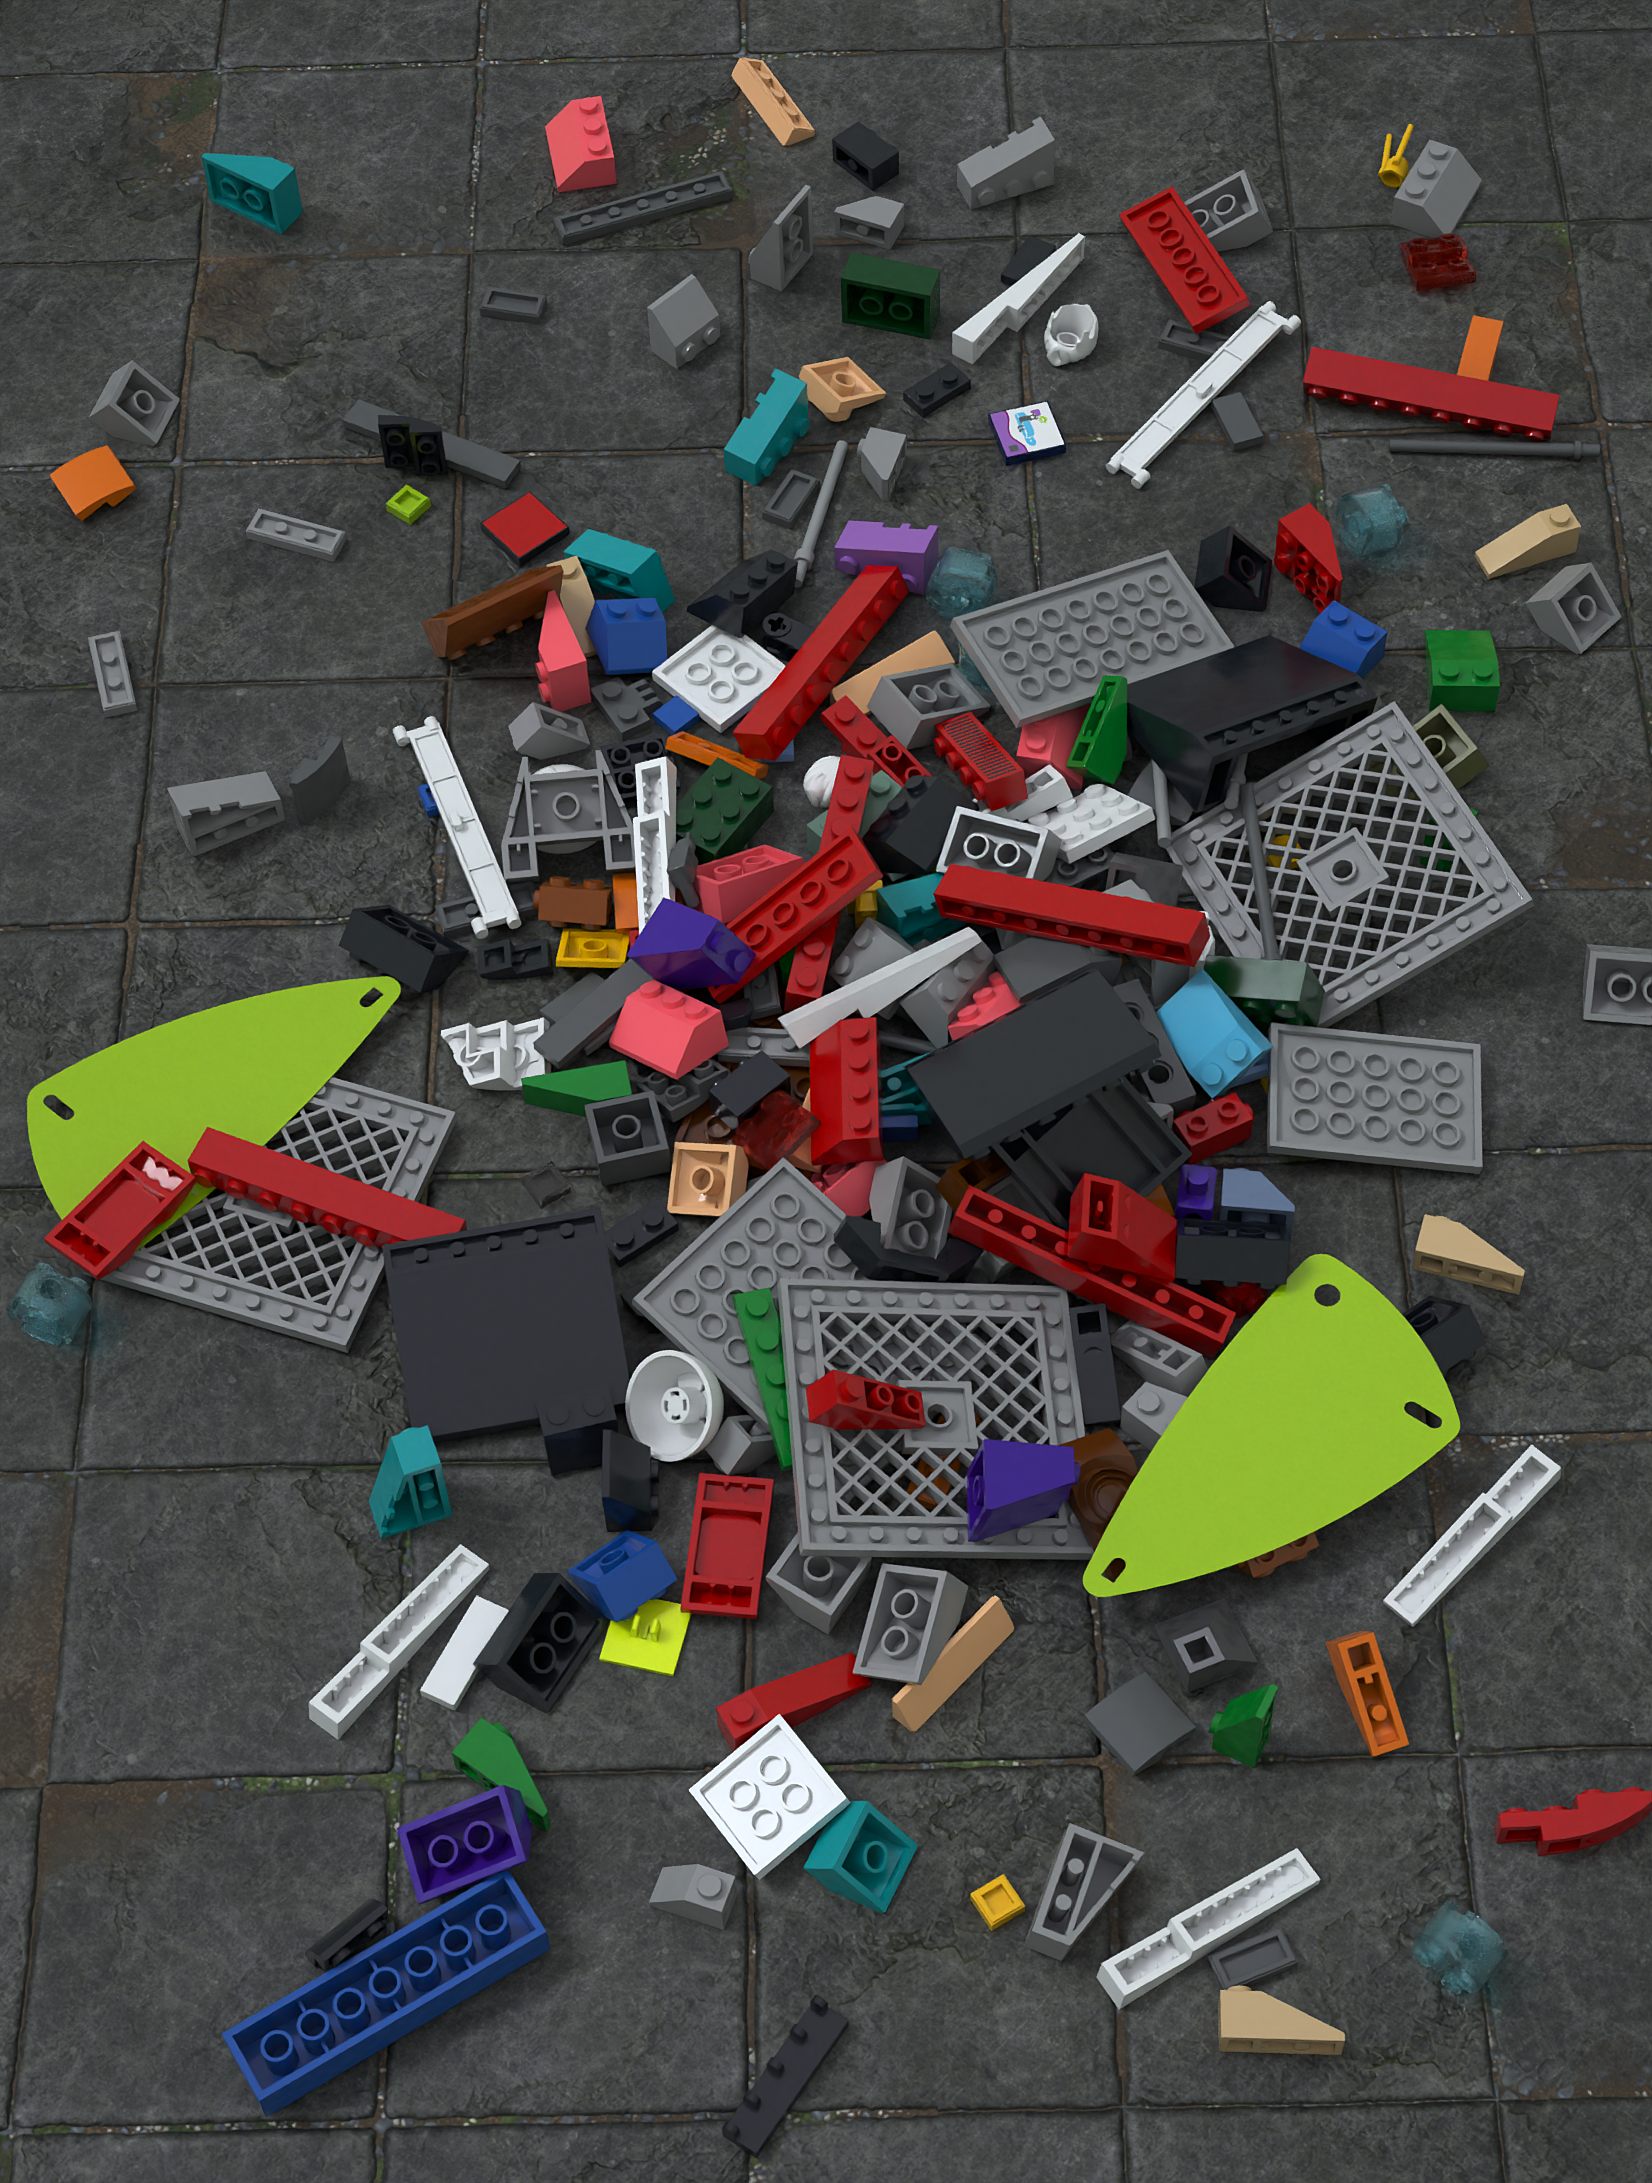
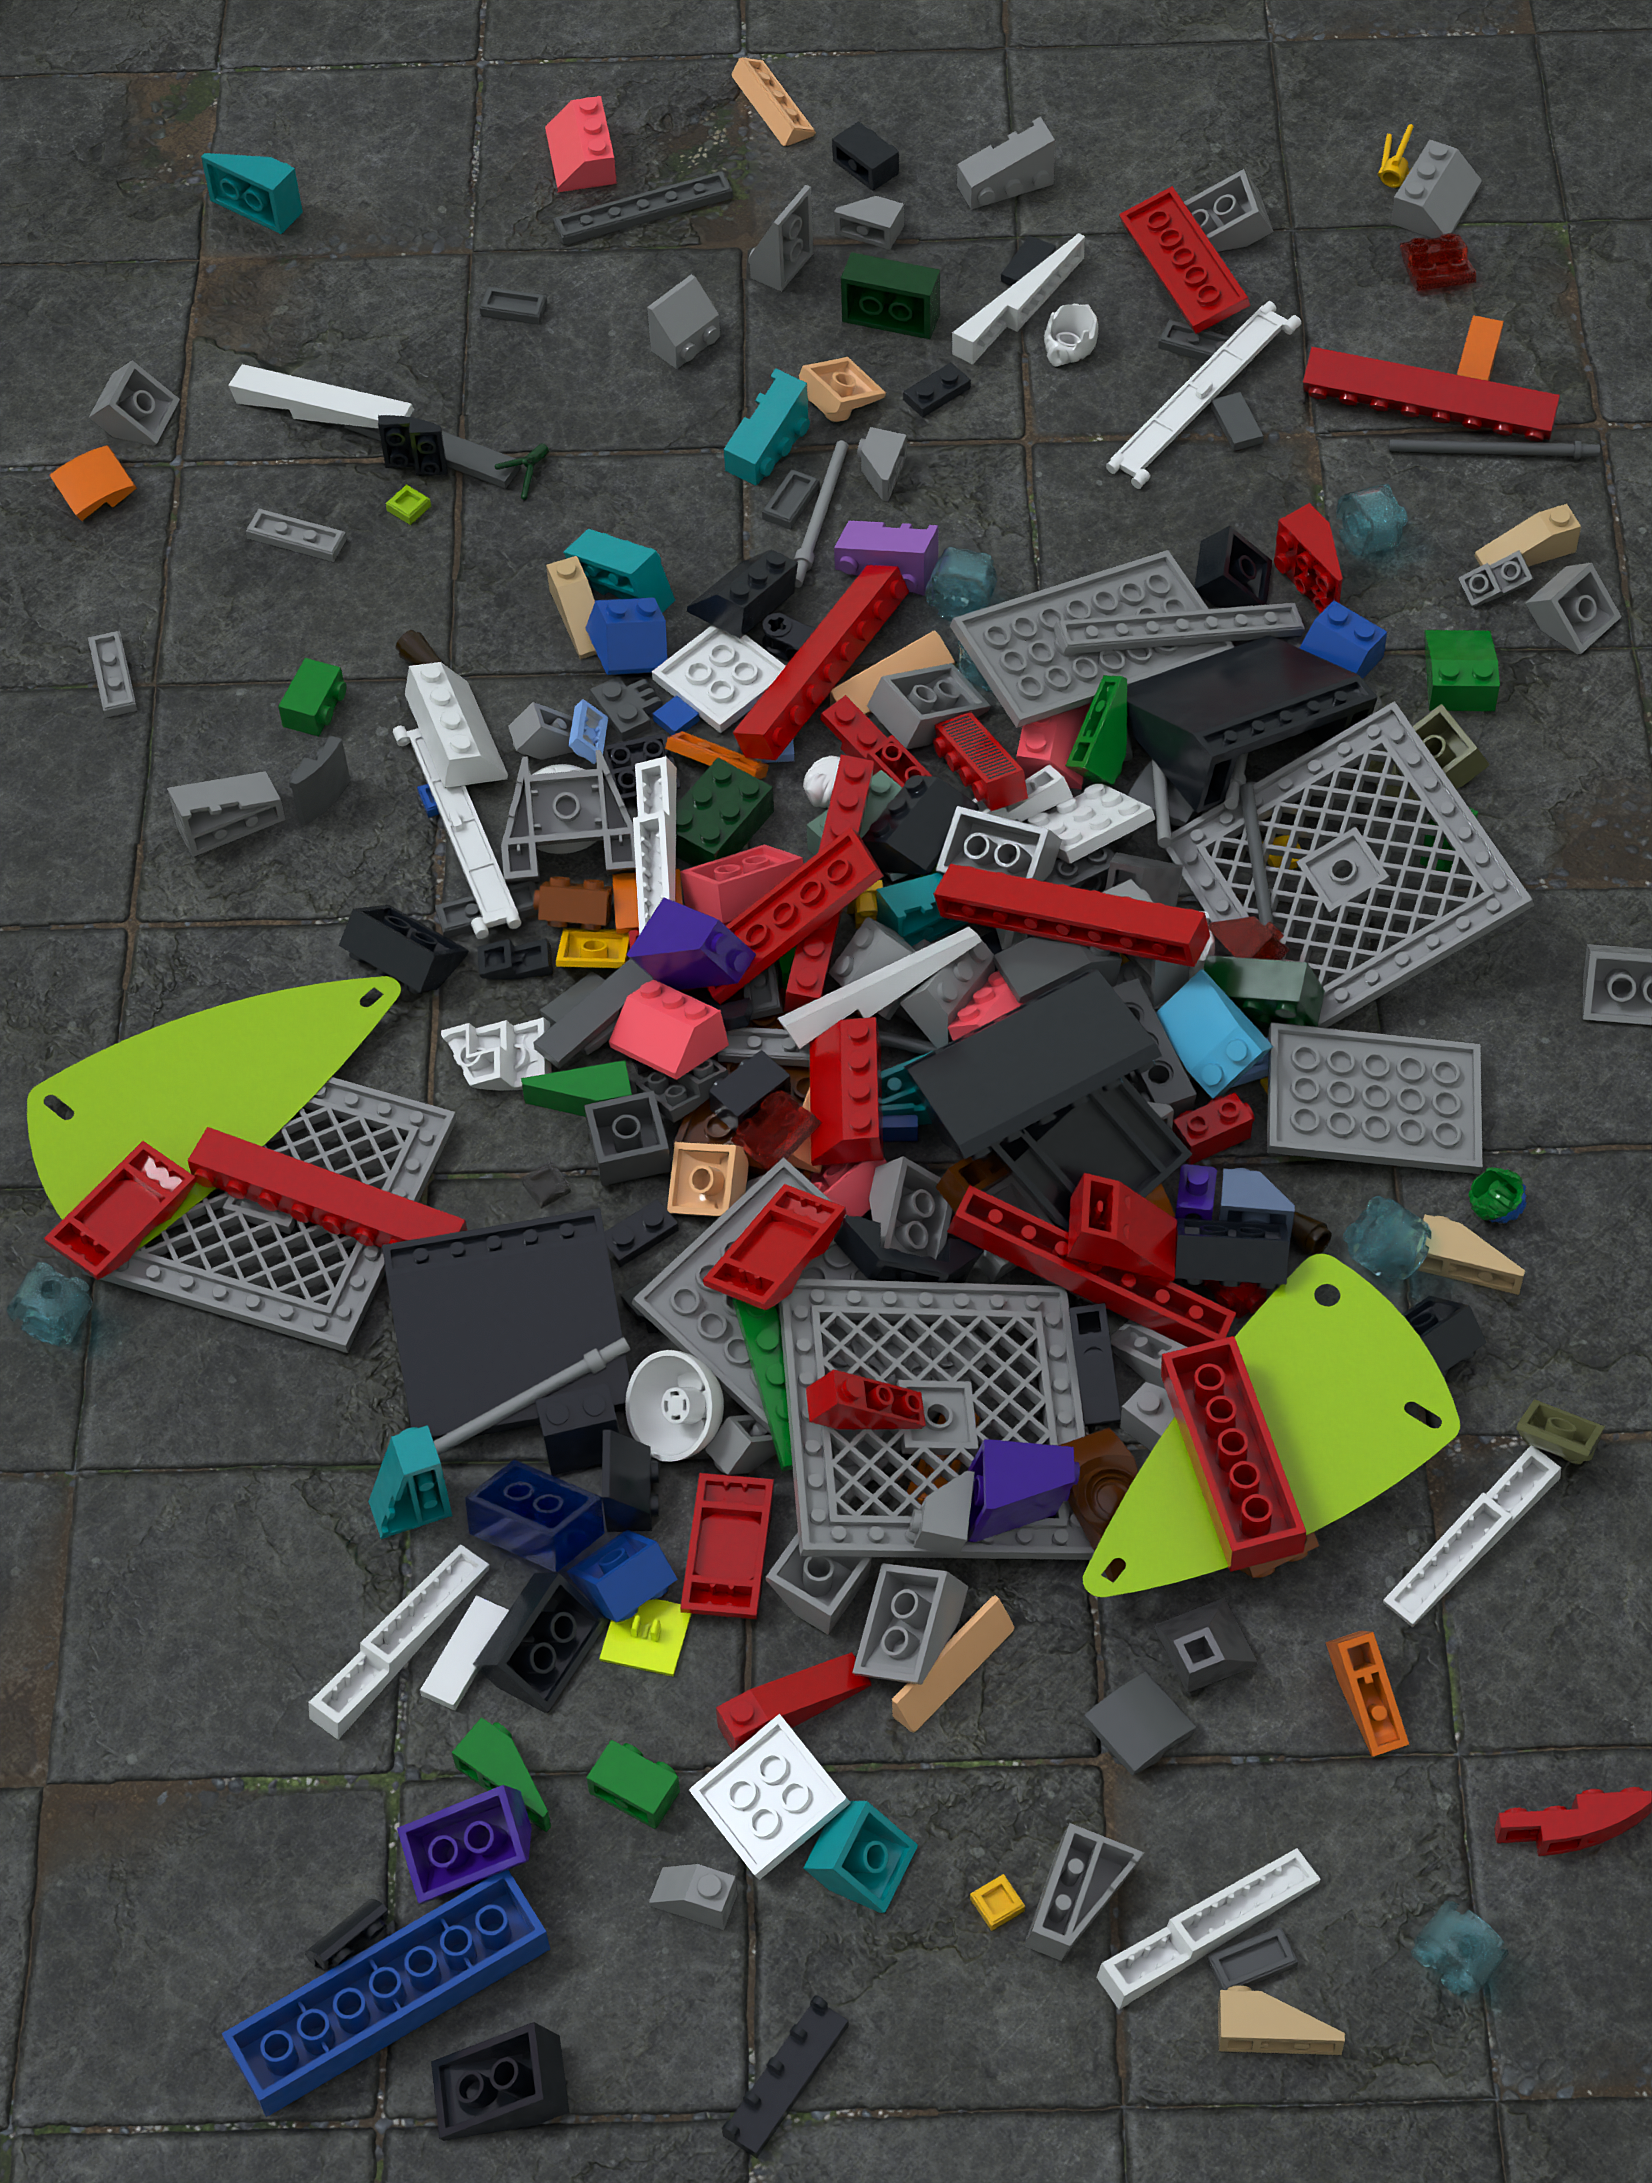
(312, 399): none -> white slope
(312, 697): none -> green brick
(416, 649): none -> dark brown cone
(452, 726): none -> white slope
(492, 611): dark orange slope -> none
(500, 2084): none -> black slope
(524, 528): red tile -> none
(529, 462): none -> dark green plant
(535, 1515): none -> clear blue brick
(561, 661): coral slope -> none
(588, 731): none -> light blue piece
(593, 1362): none -> light grey bar
(634, 1783): none -> green brick
(683, 868): dark grey piece -> none
(776, 1248): none -> red slope
(944, 1517): none -> light grey slope
(1026, 433): tile -> none
(1178, 628): none -> light grey tile
(1233, 1454): none -> red brick
(1245, 1725): green slope -> none
(1250, 938): none -> clear red slope
(1310, 1234): none -> dark brown cone
(1388, 1239): none -> clear light blue brick
(1497, 579): none -> light grey slope
(1498, 1195): none -> green piece
(1559, 1432): none -> olive slope

